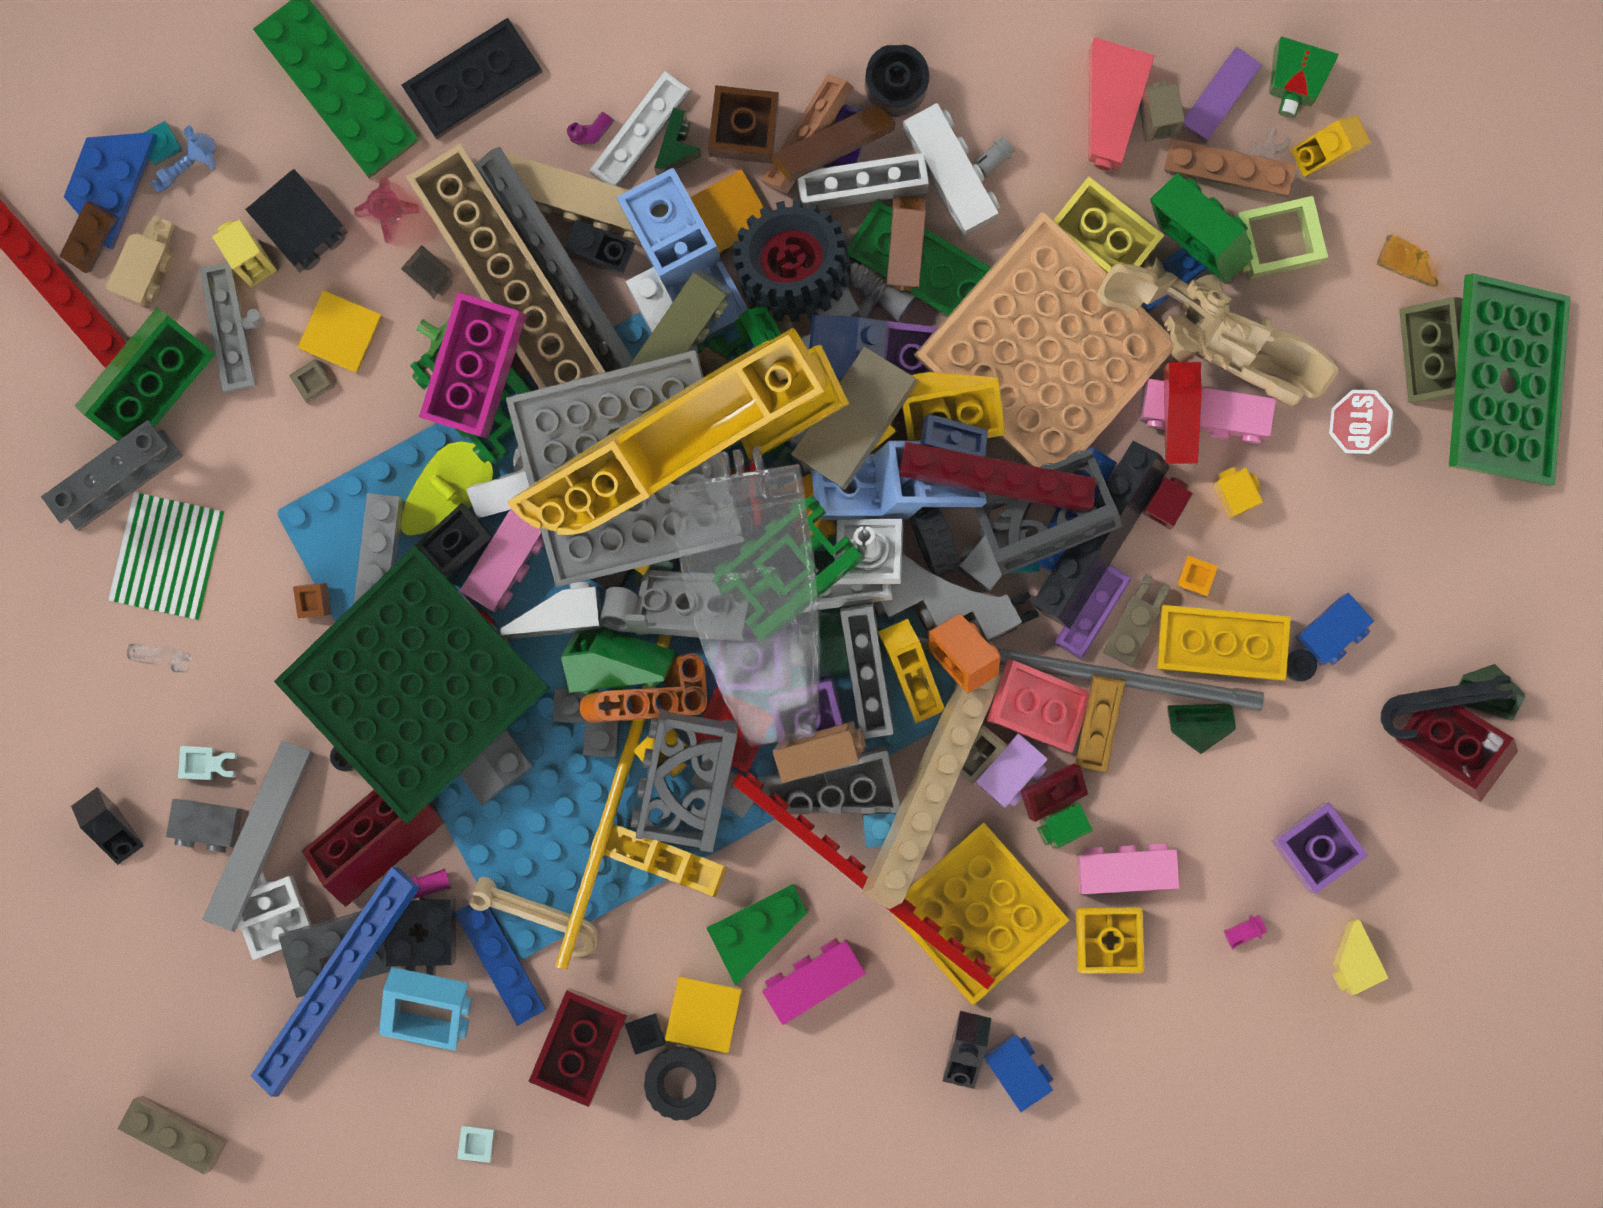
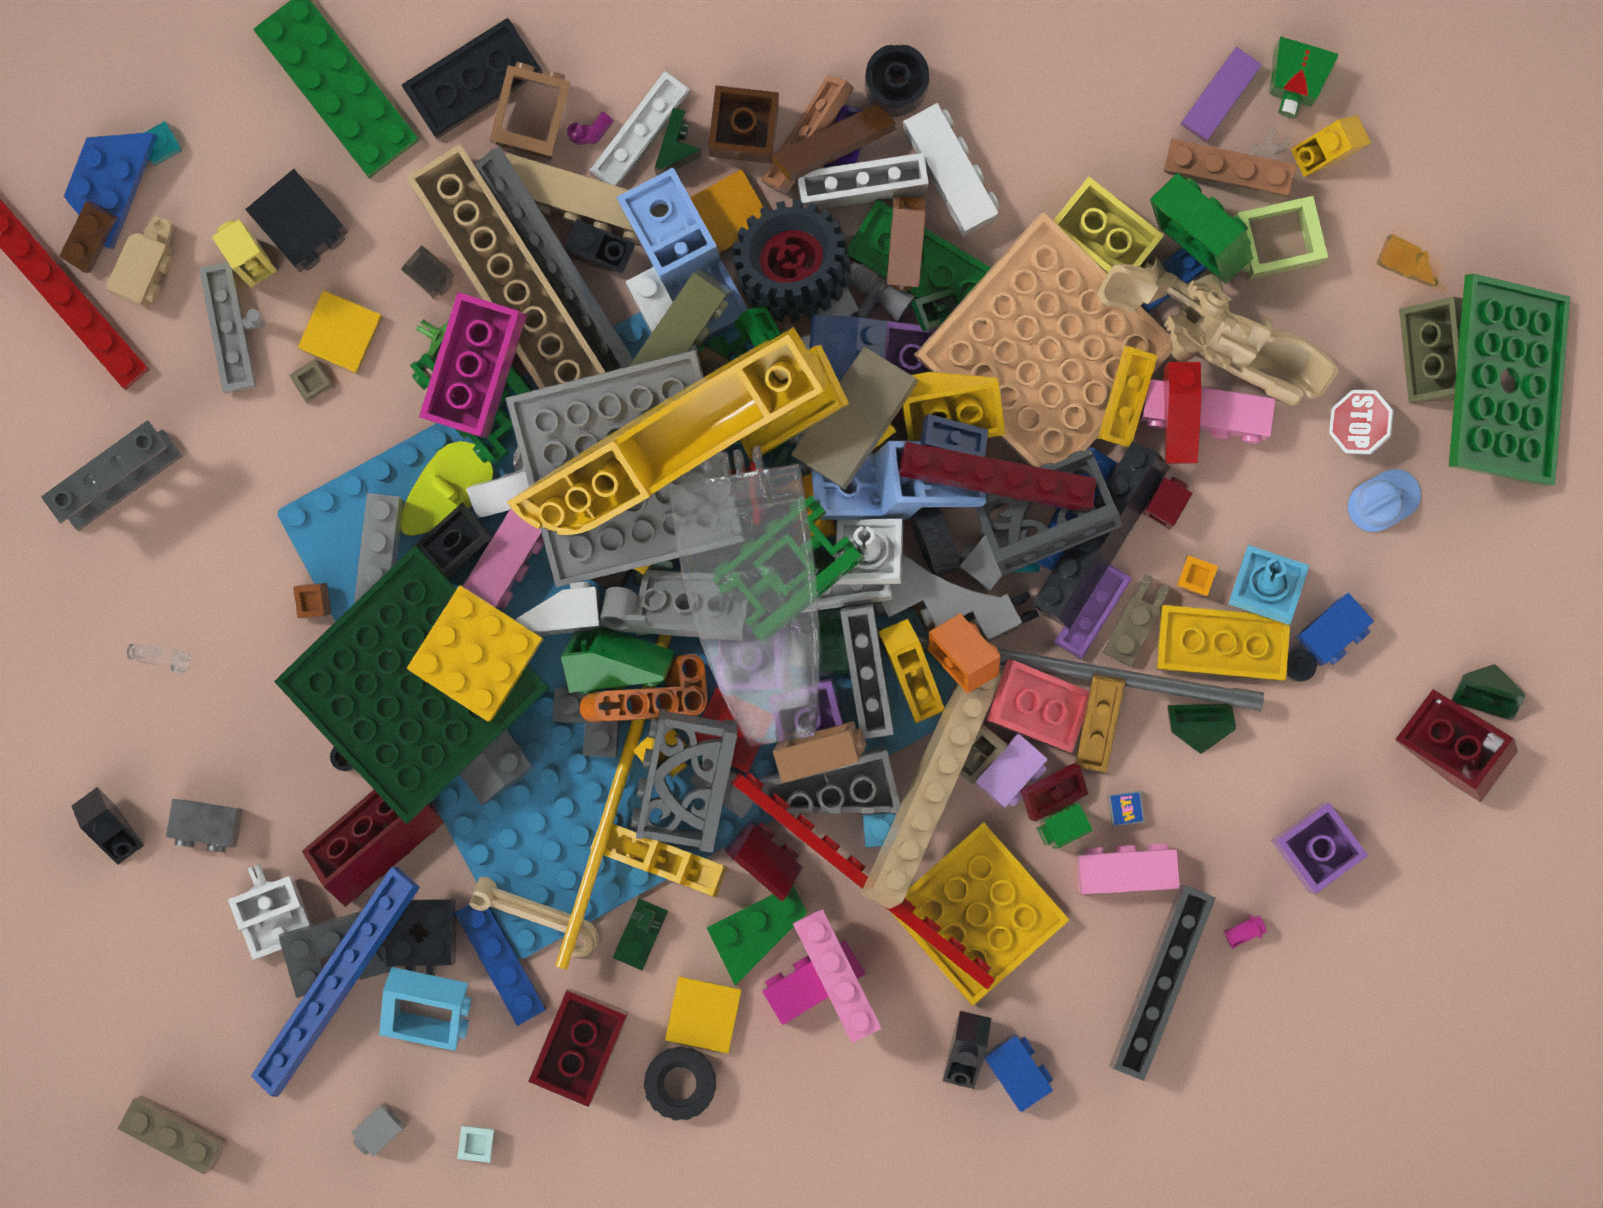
(145, 377): green brick -> none
(166, 555): sticker -> none
(200, 148): medium blue piece -> none
(201, 763): light aqua plate -> none
(257, 836): light grey tile -> none
(377, 1130): none -> light grey brick
(388, 215): clear pink brick -> none
(431, 883): dark pink pin -> none
(475, 653): none -> yellow plate
(520, 142): none -> medium nougat window
(640, 934): none -> dark green hinge
(645, 1033): black tile -> none
(764, 859): none -> dark red slope
(837, 975): none -> bright pink brick
(935, 308): none -> dark green slope
(994, 156): light grey pin -> none
(1115, 93): coral slope -> none
(1125, 956): yellow brick -> none
(1126, 808): none -> tile
(1127, 396): none -> yellow plate
(1161, 111): dark tan piece -> none
(1162, 982): none -> dark grey brick
(1238, 491): yellow brick -> none
(1268, 584): none -> medium azure plate
(1357, 960): light yellow slope -> none
(1384, 500): none -> light blue piece
(1441, 698): black piece -> none

